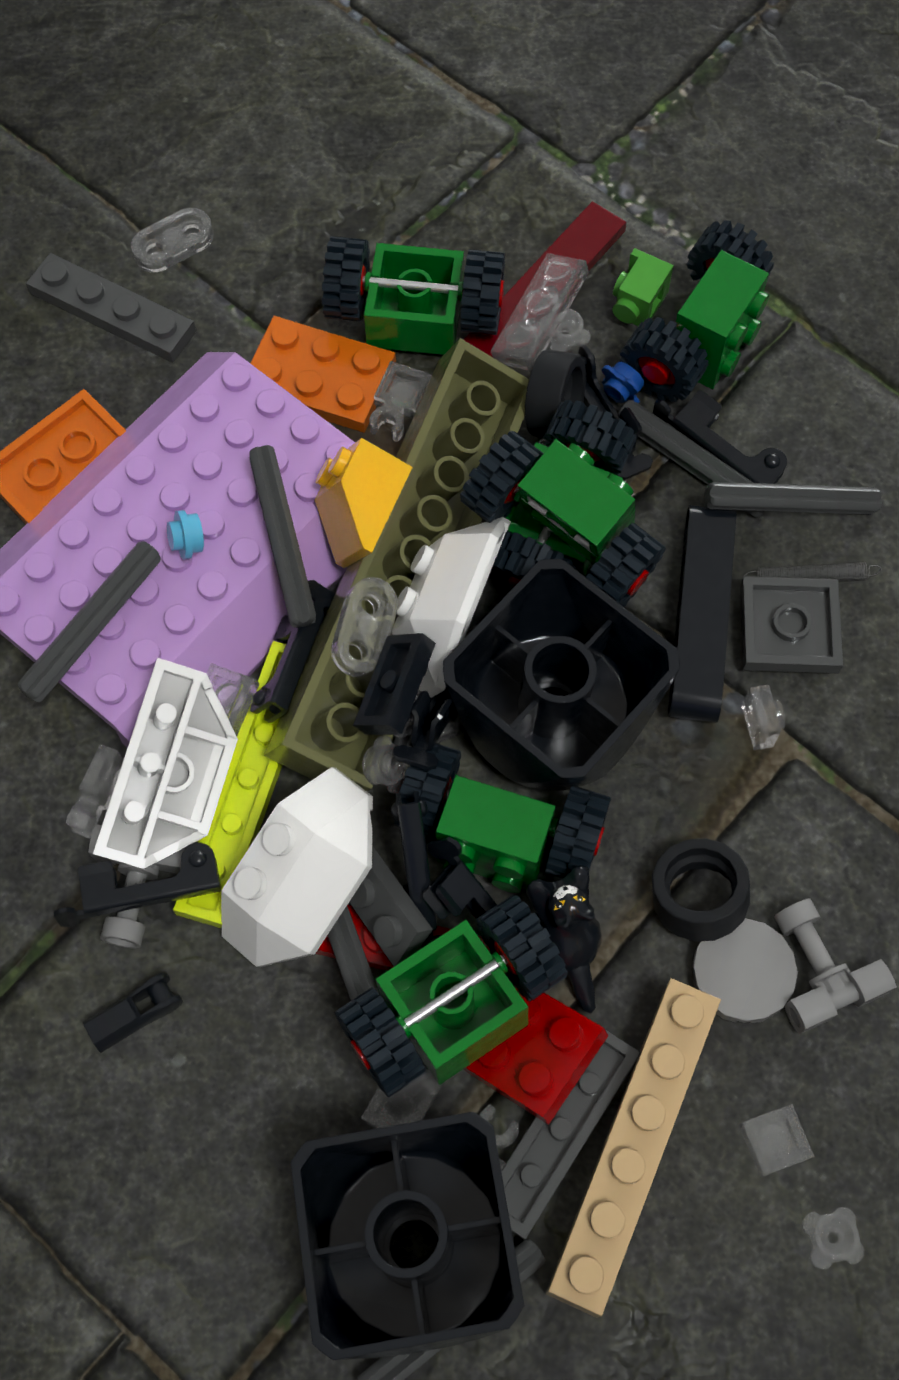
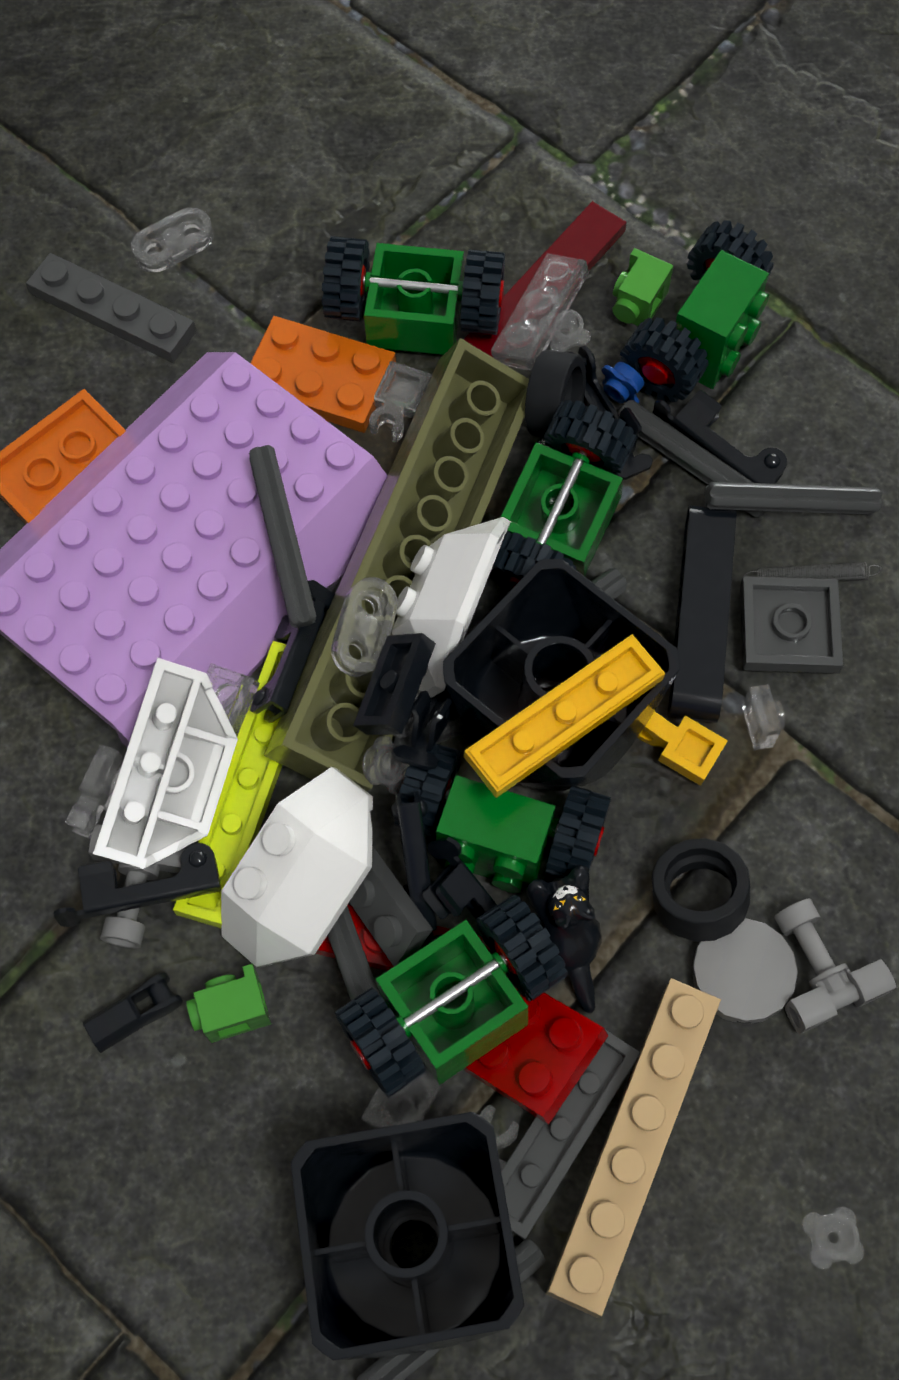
(89, 622): dark grey axle -> none
(185, 534): medium azure plate -> none
(229, 1006): none -> bright green brick
(358, 498): yellow slope -> none
(563, 715): none -> yellow tile
(572, 502): brick -> none
(687, 748): none -> yellow plate
(776, 1140): clear plate -> none

